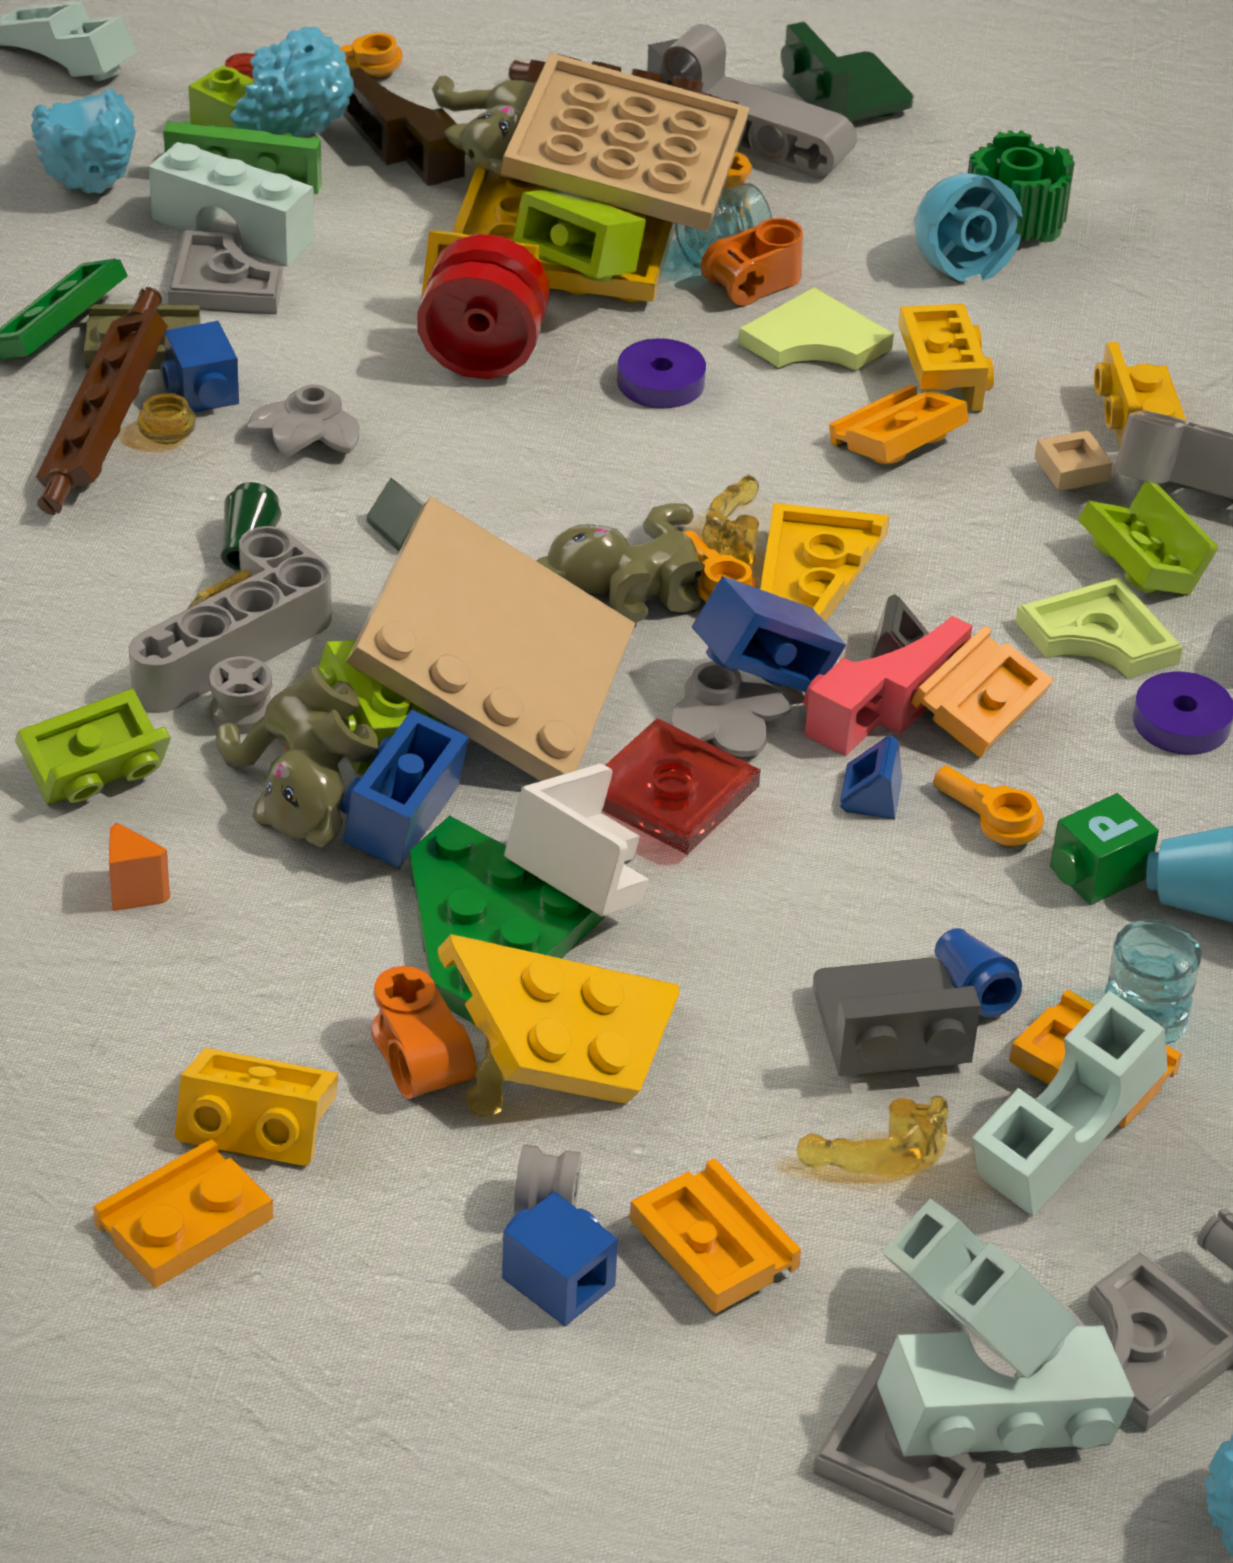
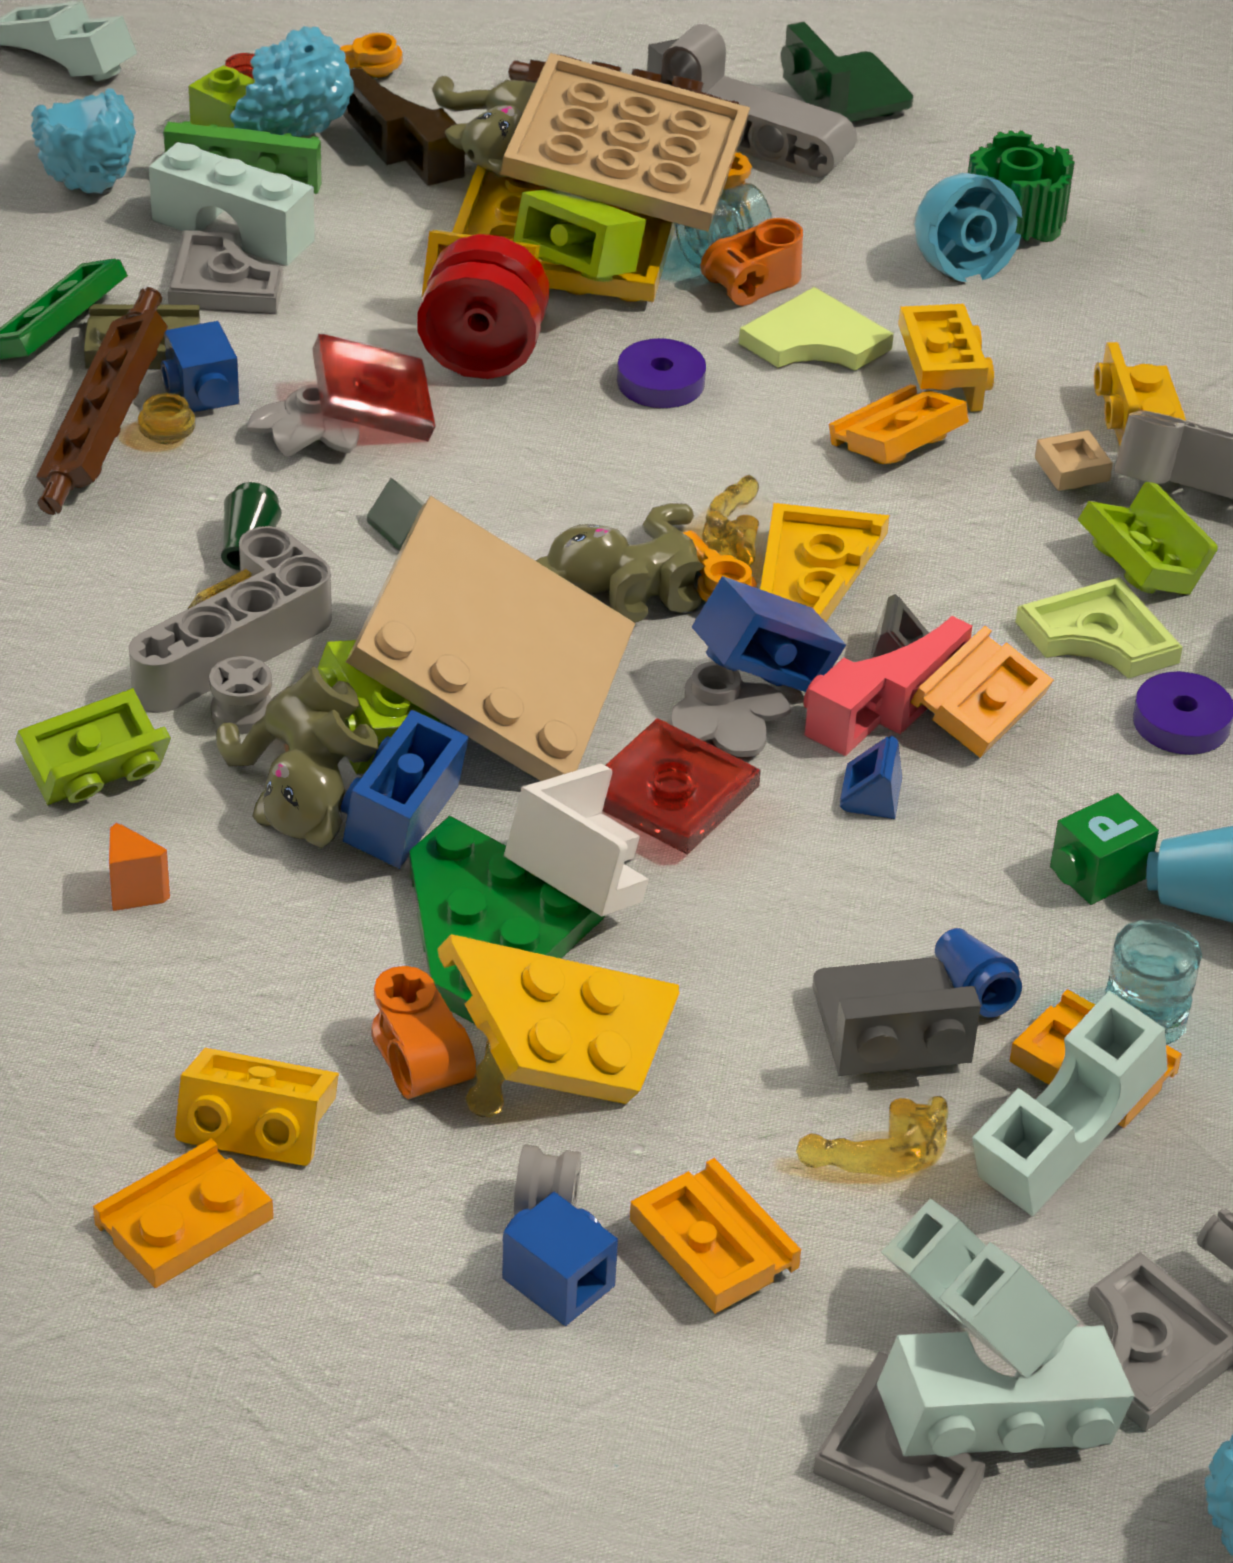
(373, 387): none -> clear red plate
(1005, 813): light orange plate -> none

